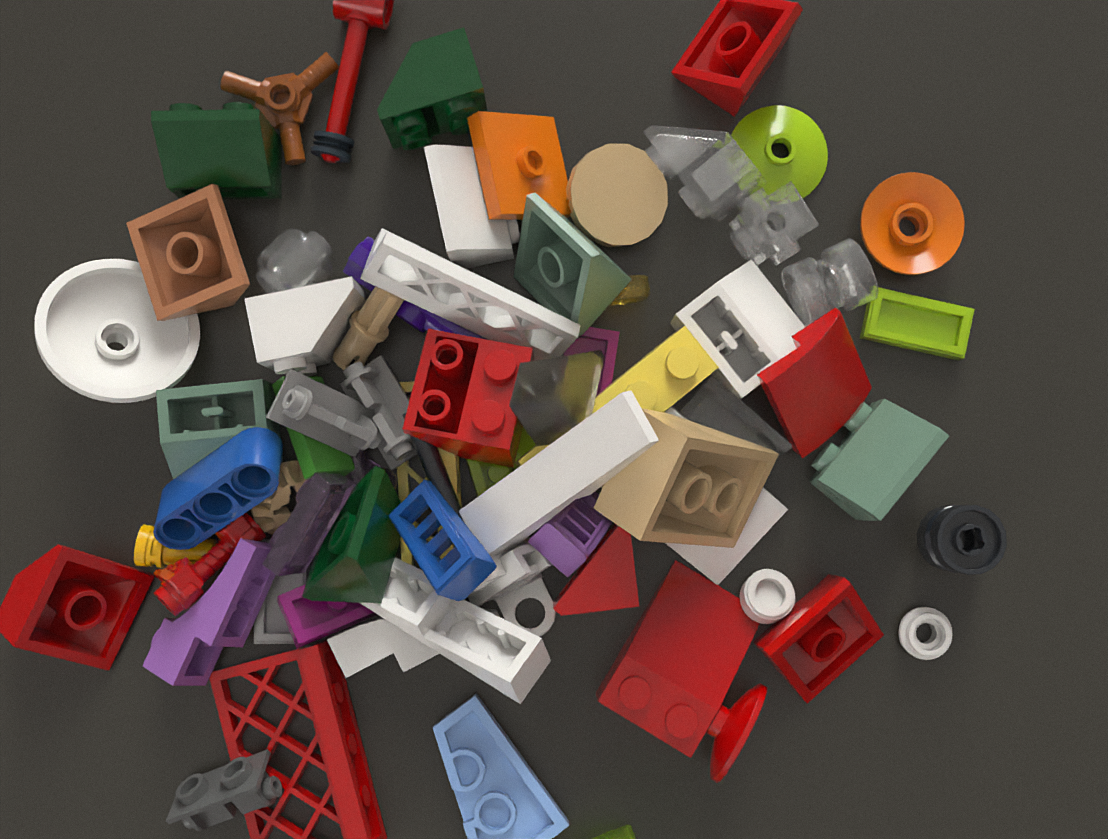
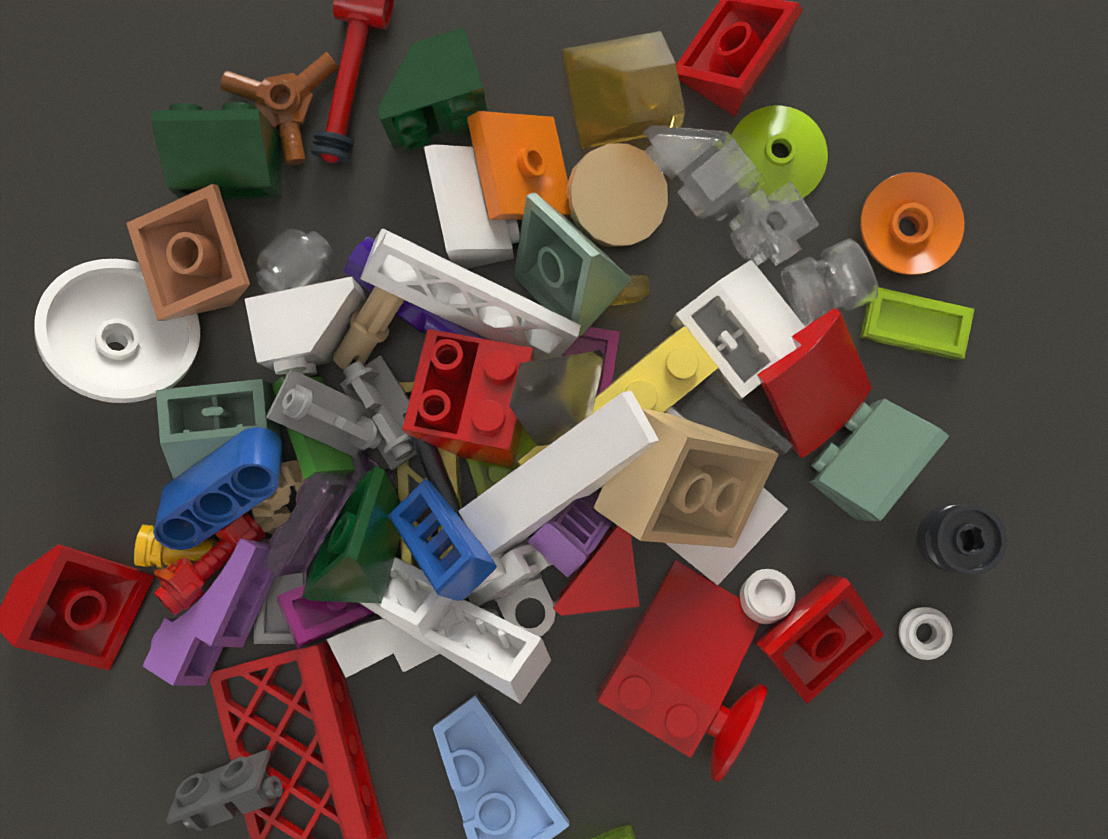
(623, 88): none -> clear yellow slope

